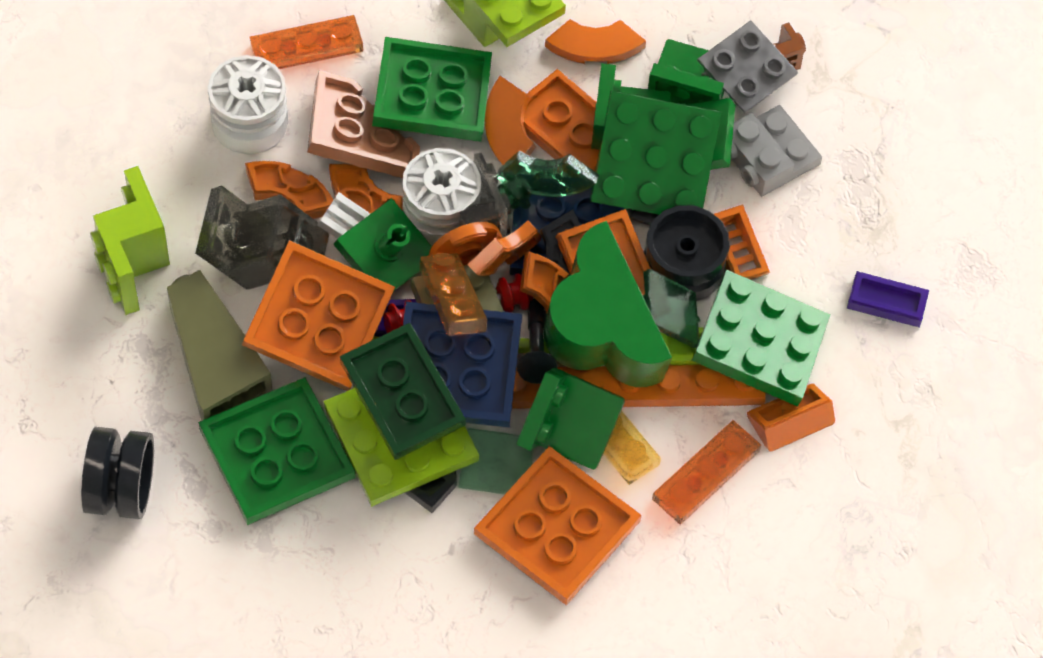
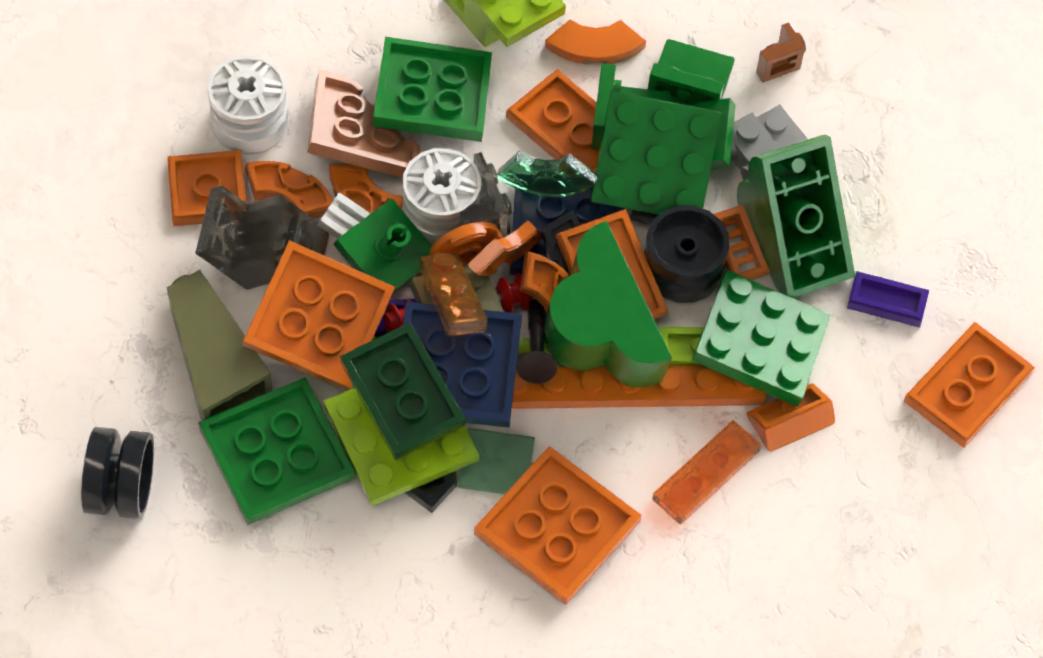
(129, 241): lime bracket -> none
(194, 177): none -> orange tile
(309, 42): clear orange plate -> none
(505, 121): orange tile -> none
(516, 189): clear green plate -> none
(571, 418): green bracket -> none
(630, 451): clear yellow plate -> none
(672, 307): clear green piece -> none
(747, 66): flat silver hinge -> none
(799, 216): none -> green brick
(969, 384): none -> orange tile

